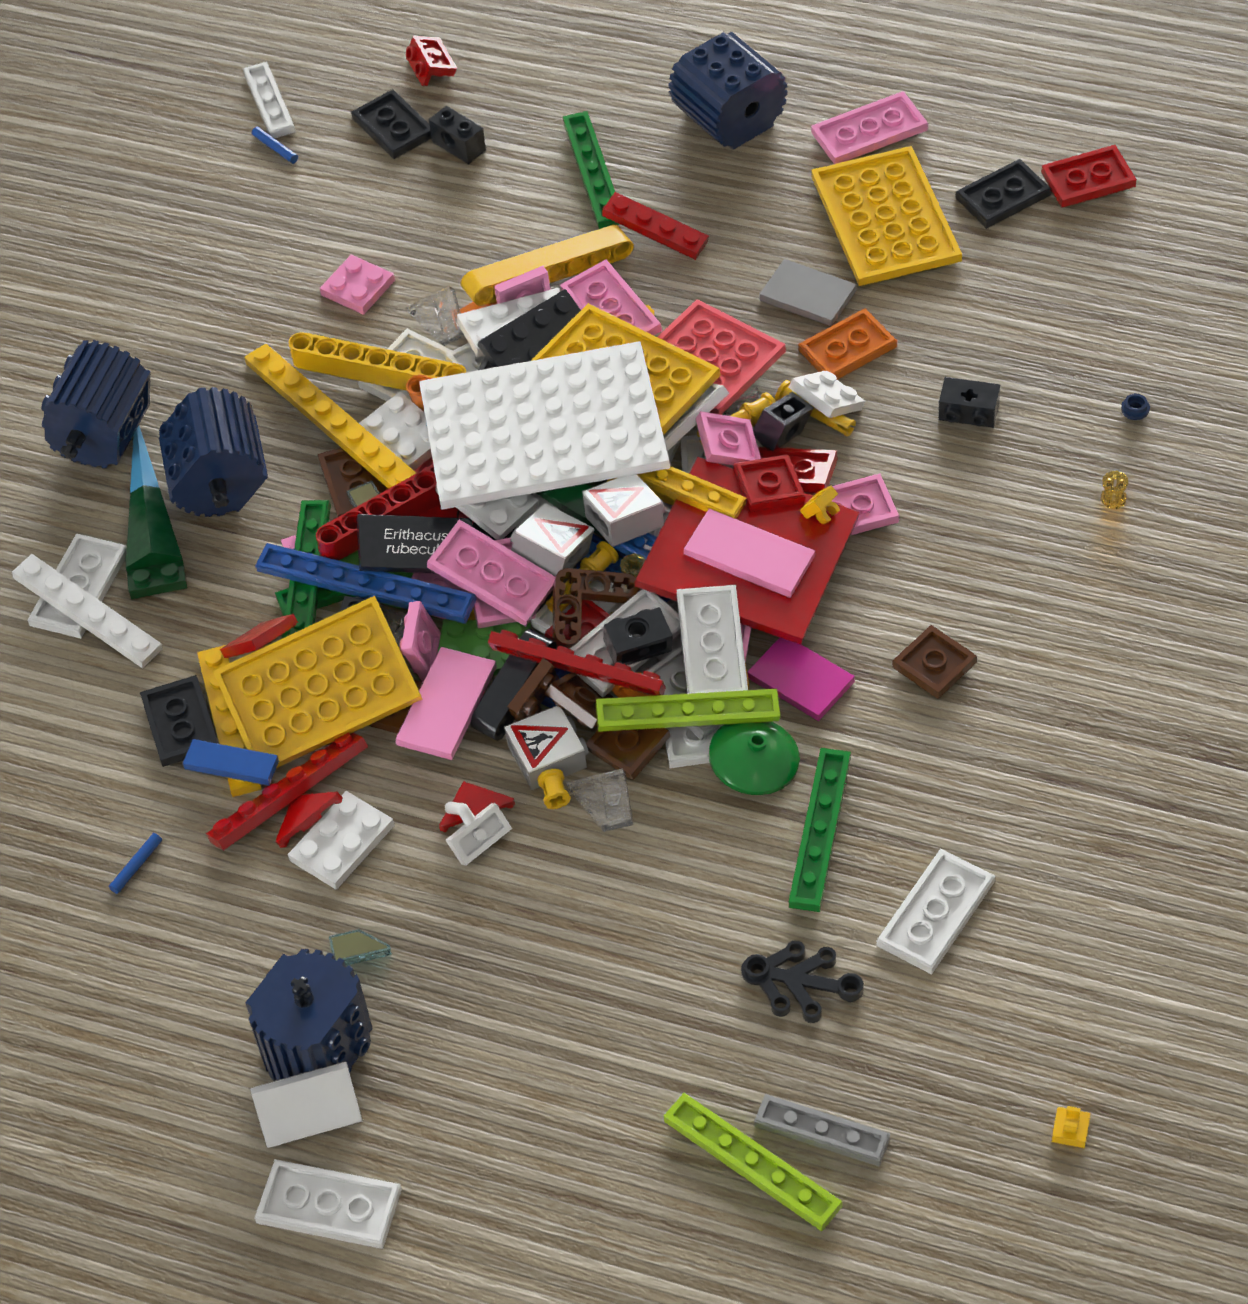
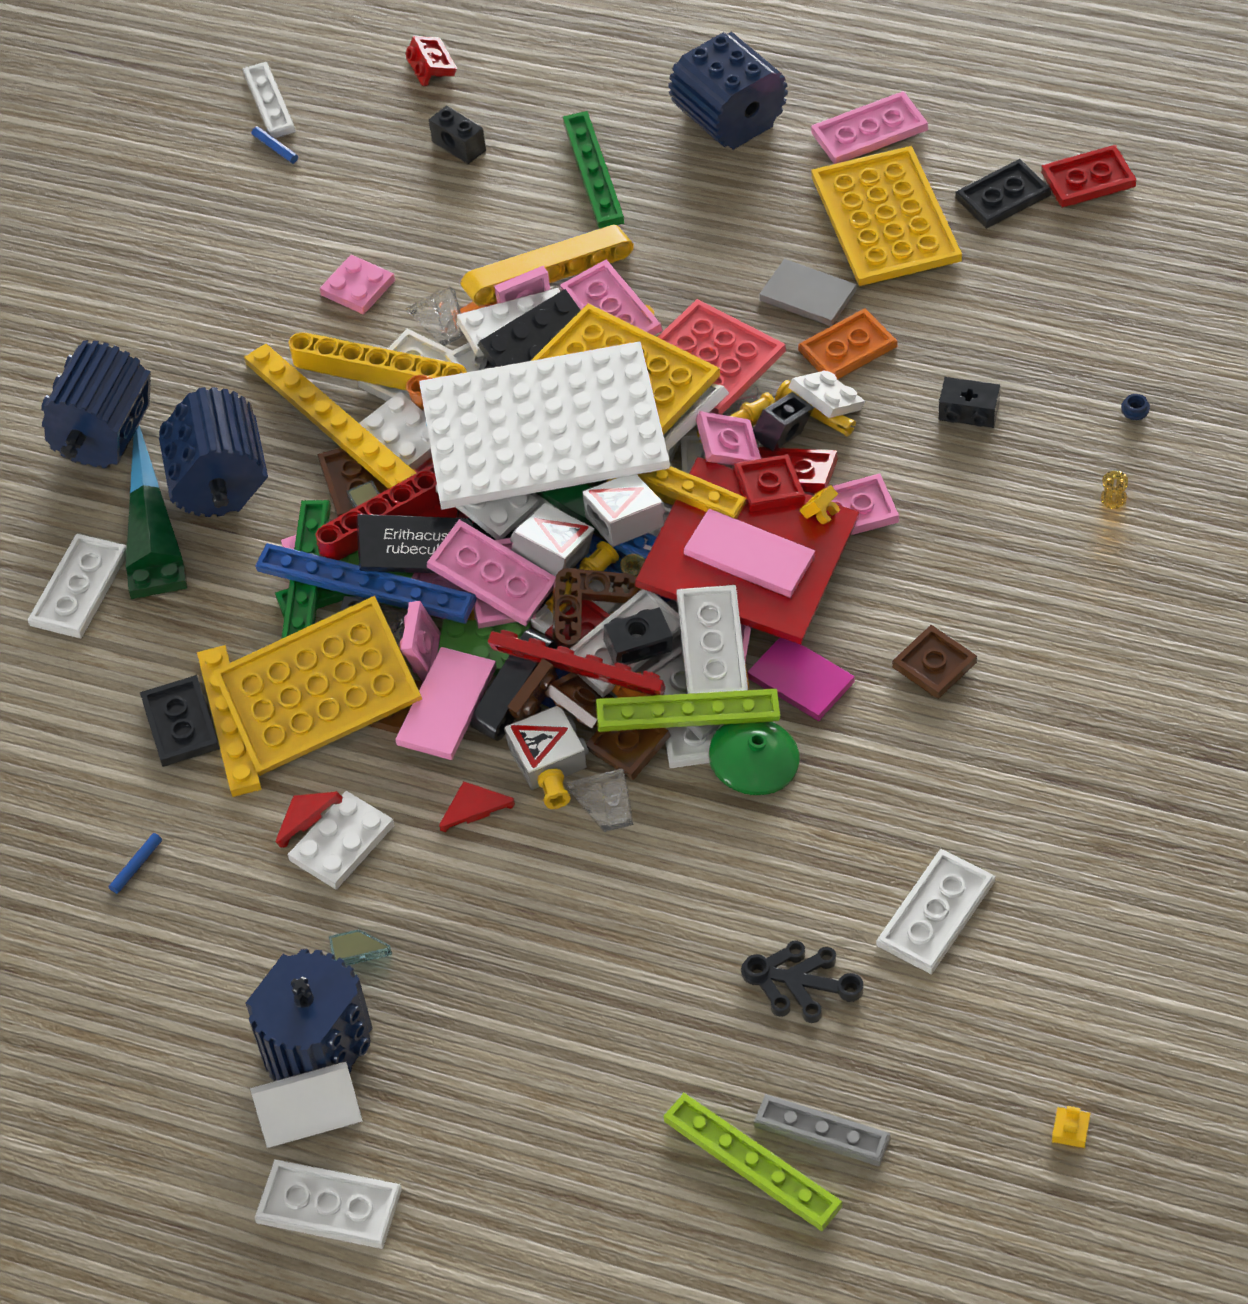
(87, 610): white plate -> none
(231, 762): blue tile -> none
(259, 636): red tile -> none
(280, 794): red plate -> none
(392, 124): black tile -> none
(478, 832): white plate -> none
(655, 225): red plate -> none
(819, 830): green plate -> none

